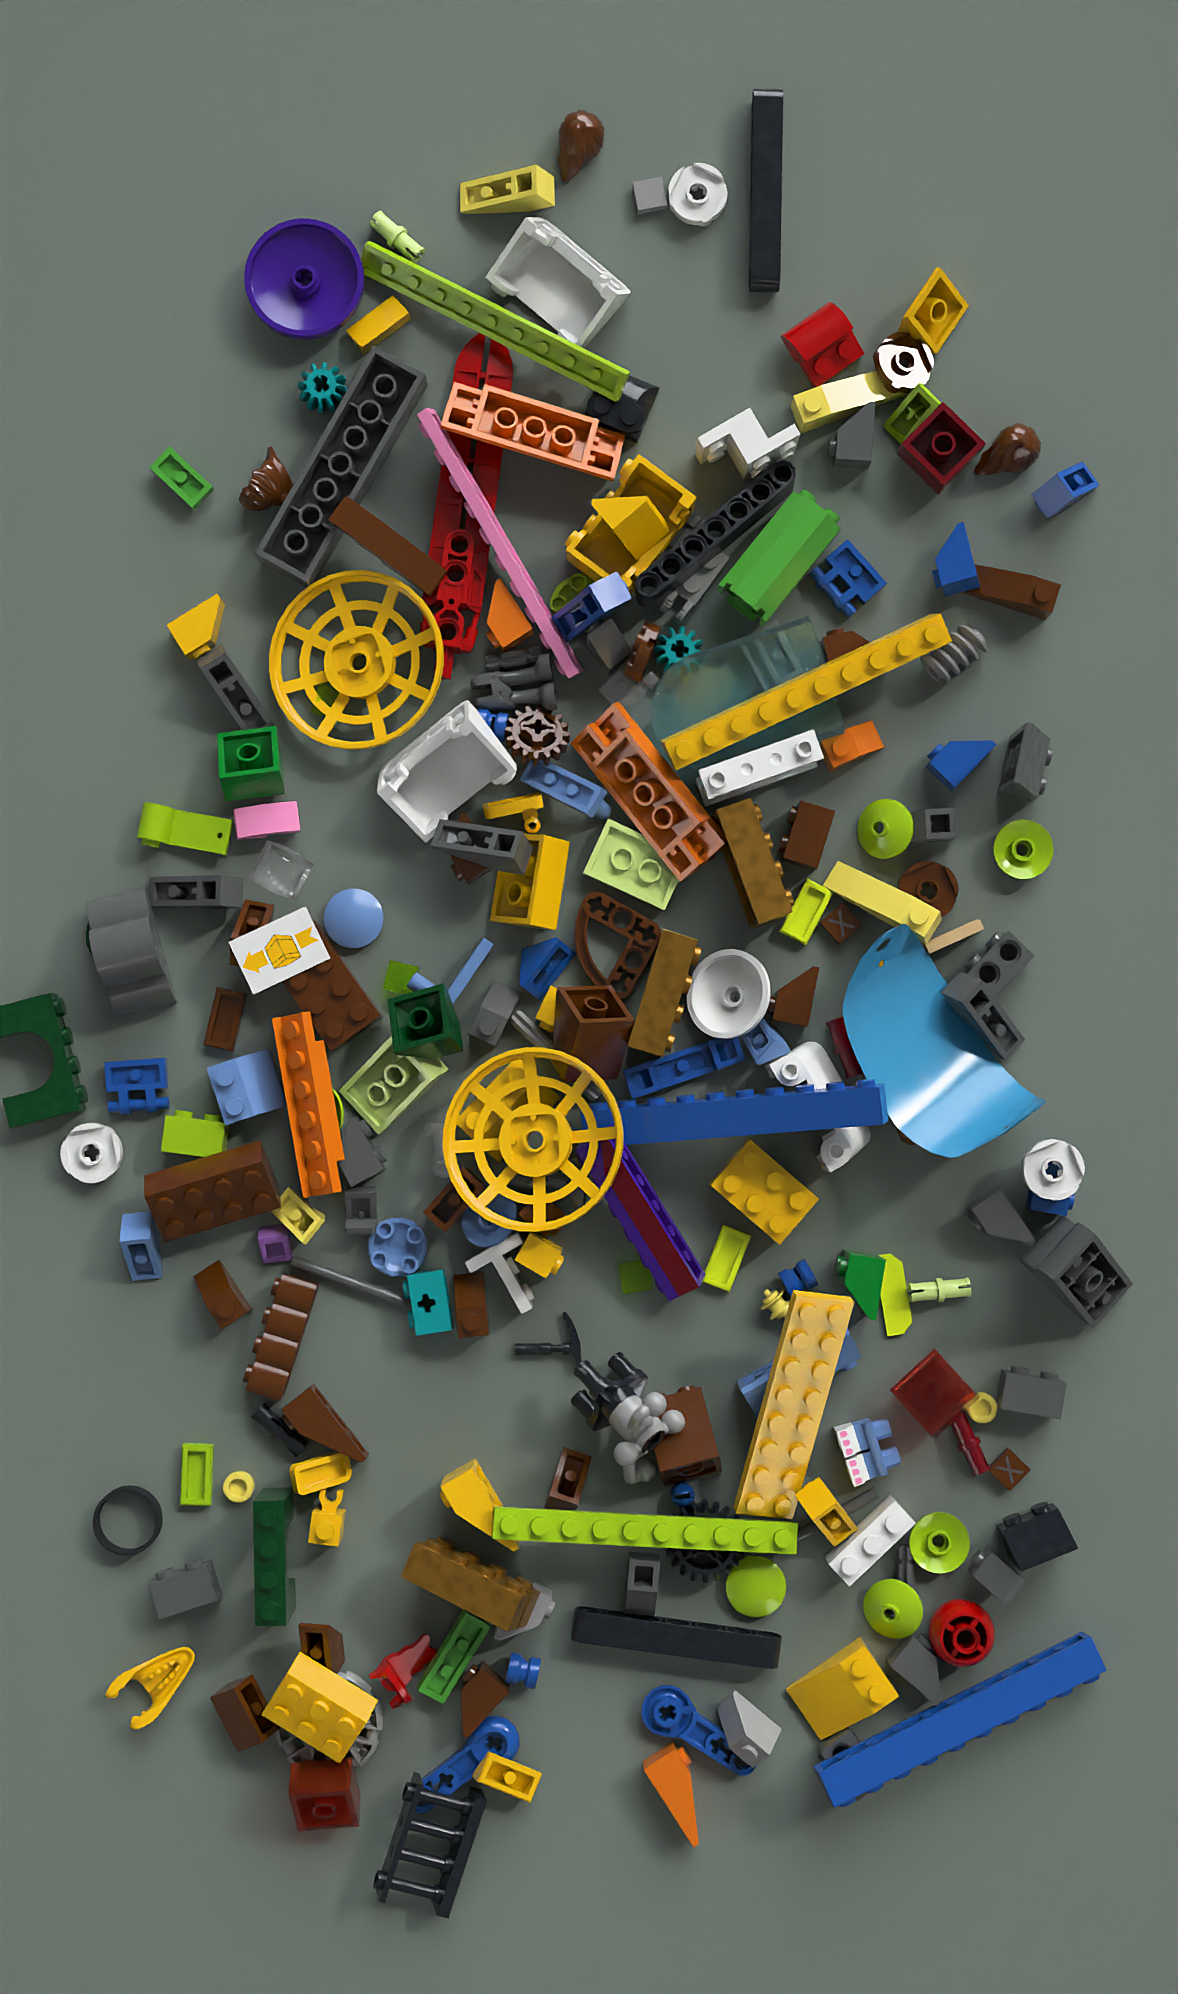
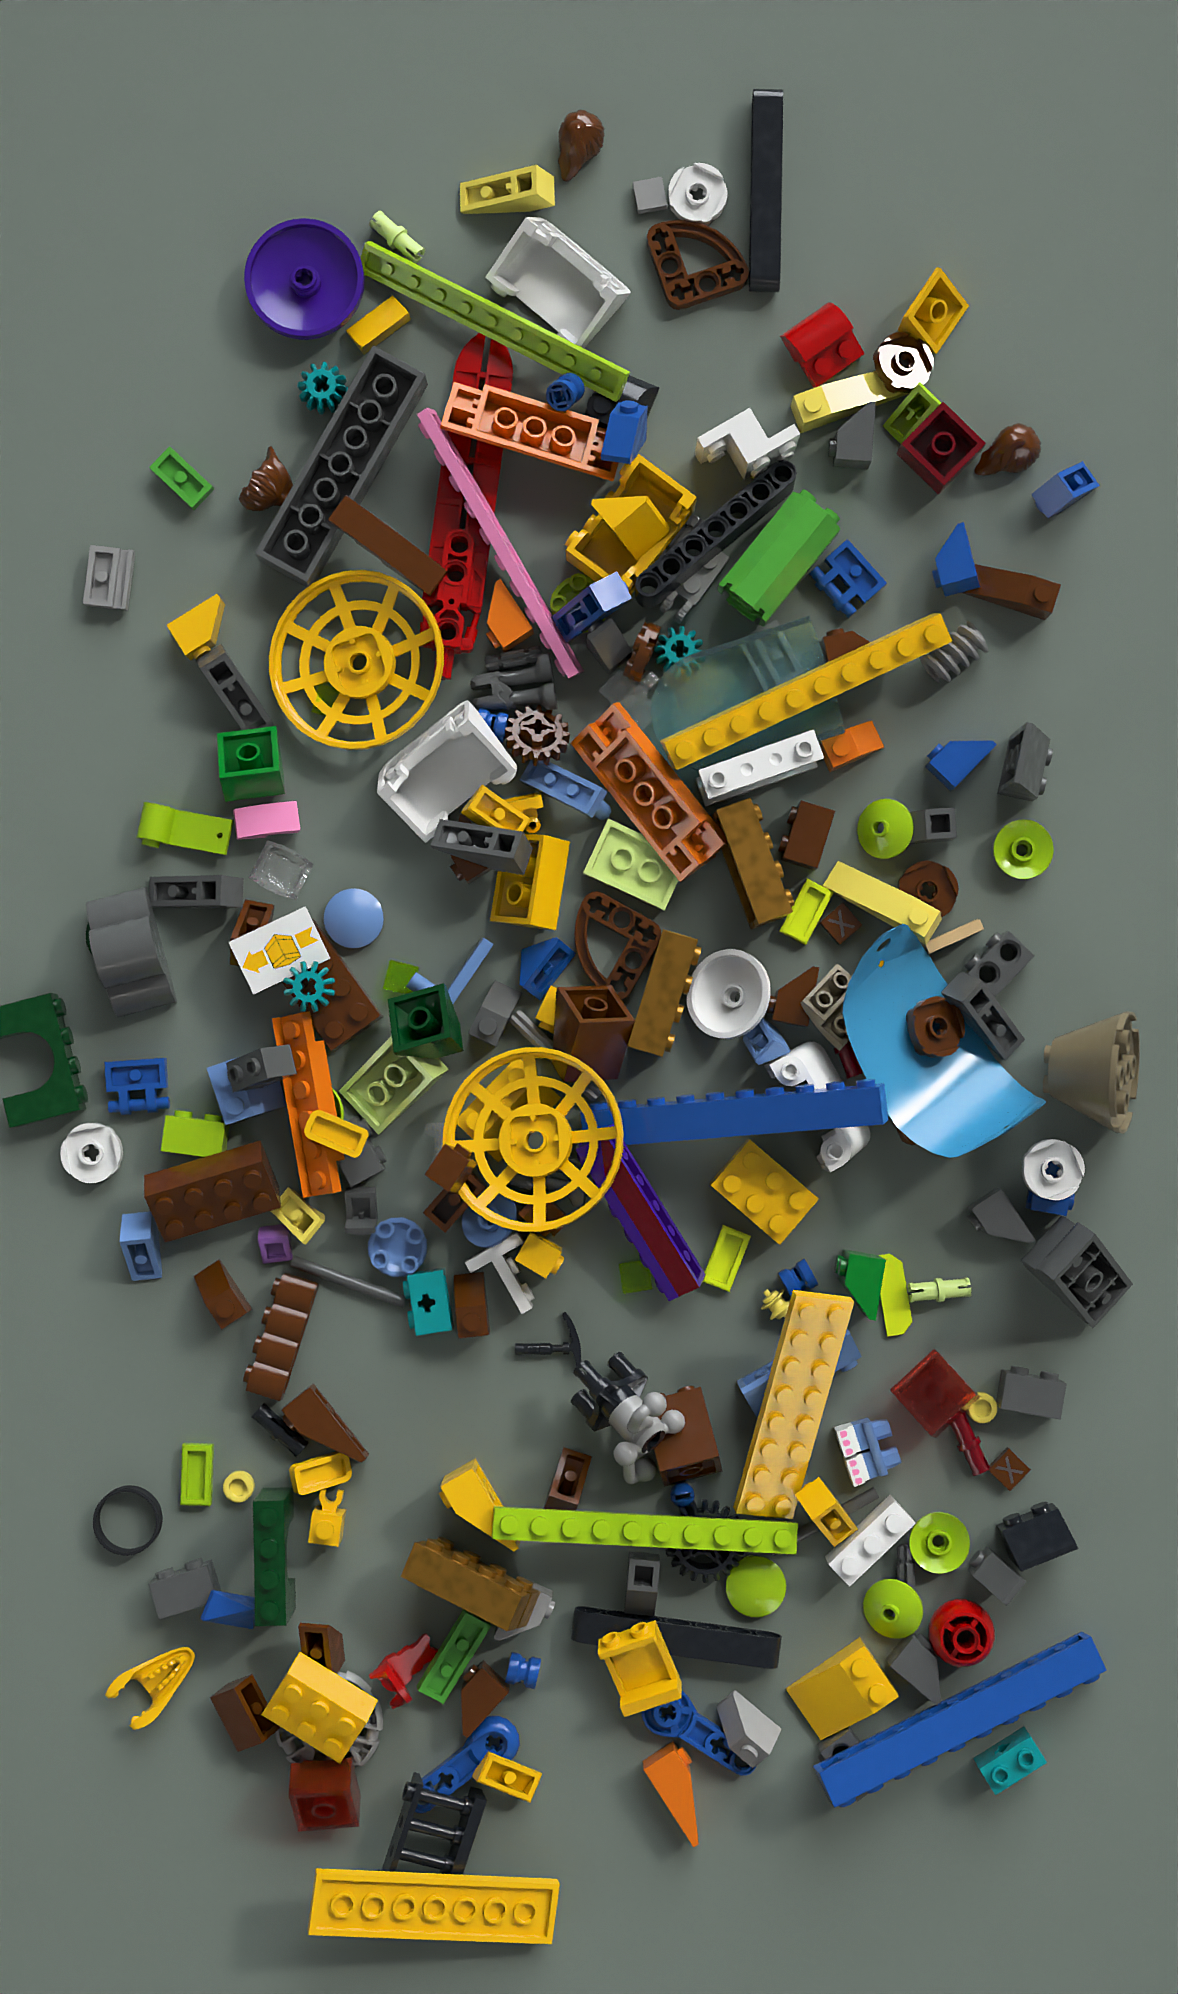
(109, 577): none -> light grey plate
(225, 1019): reddish brown tile -> none
(230, 1609): none -> blue slope
(261, 1068): none -> dark grey brick
(298, 986): none -> teal gear
(336, 1133): none -> yellow piece
(433, 1906): none -> yellow plate
(451, 1167): none -> reddish brown brick
(491, 810): none -> yellow slope
(565, 391): none -> blue wheel
(625, 432): none -> blue slope
(640, 1667): none -> yellow panel
(680, 278): none -> reddish brown beam
(682, 1066): blue slope -> none
(825, 1006): none -> dark tan slope
(921, 1032): none -> reddish brown plate
(1009, 1760): none -> teal brick
(1096, 1070): none -> dark tan cone

